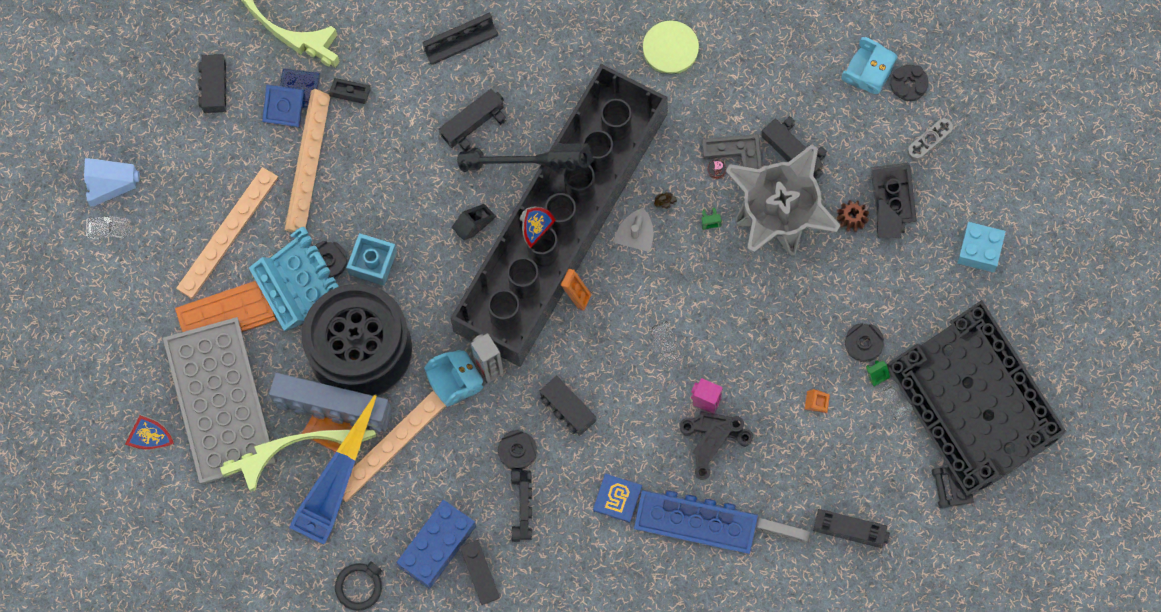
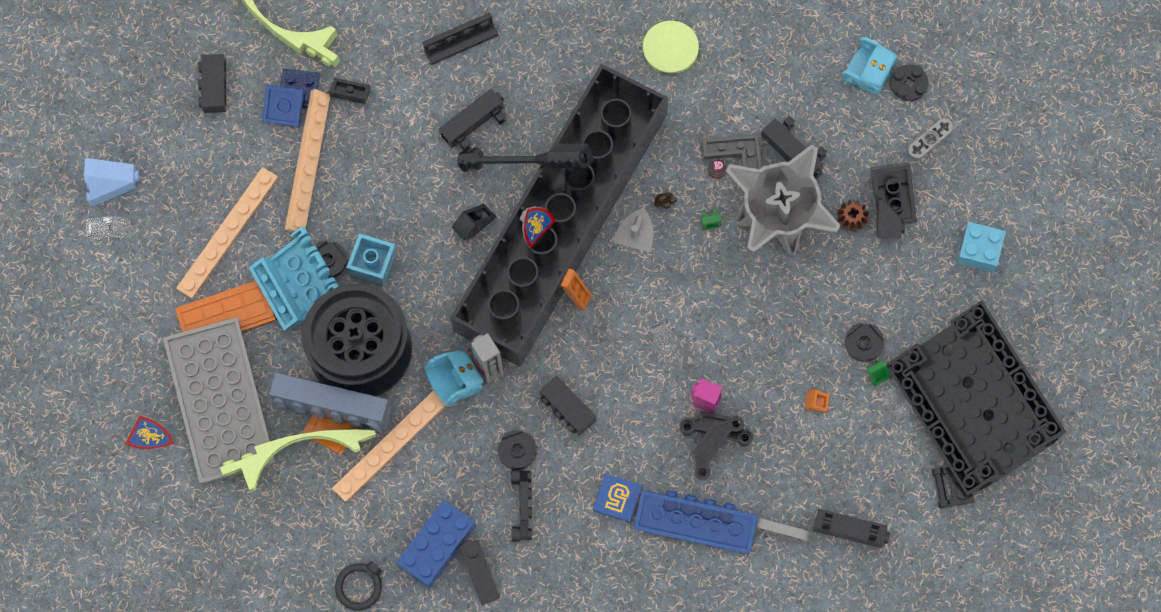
(321, 506): blue plate -> none

